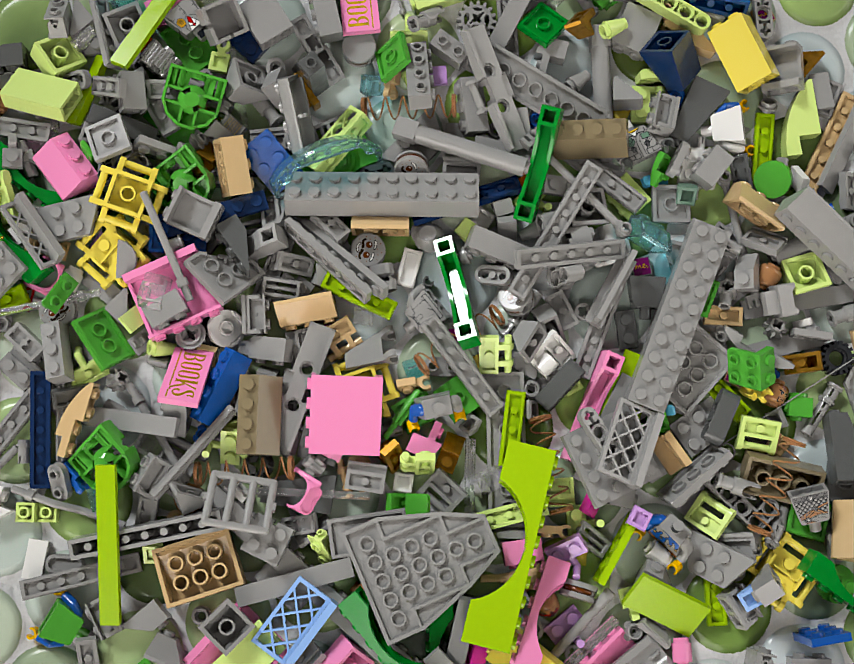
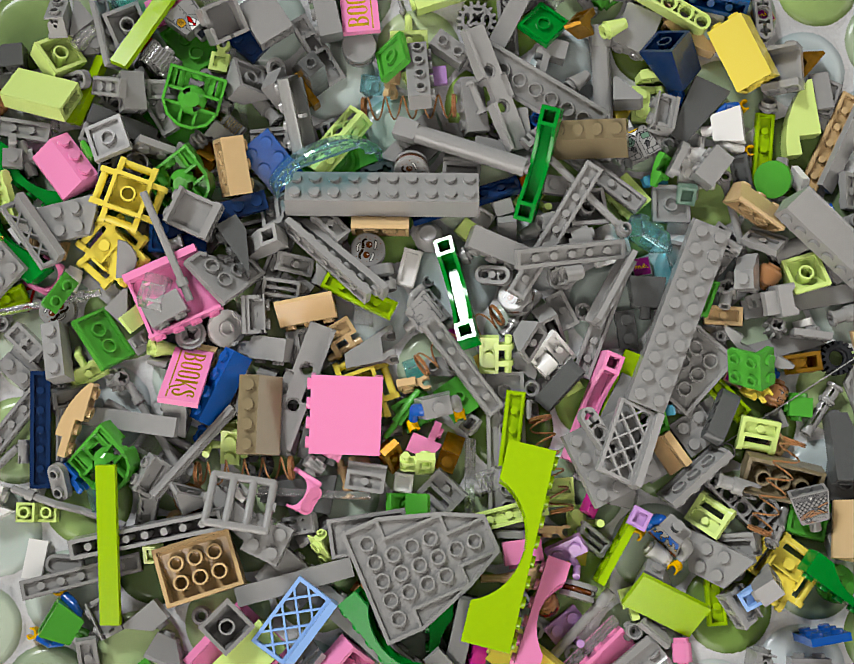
(425, 19): light grey piece -> none

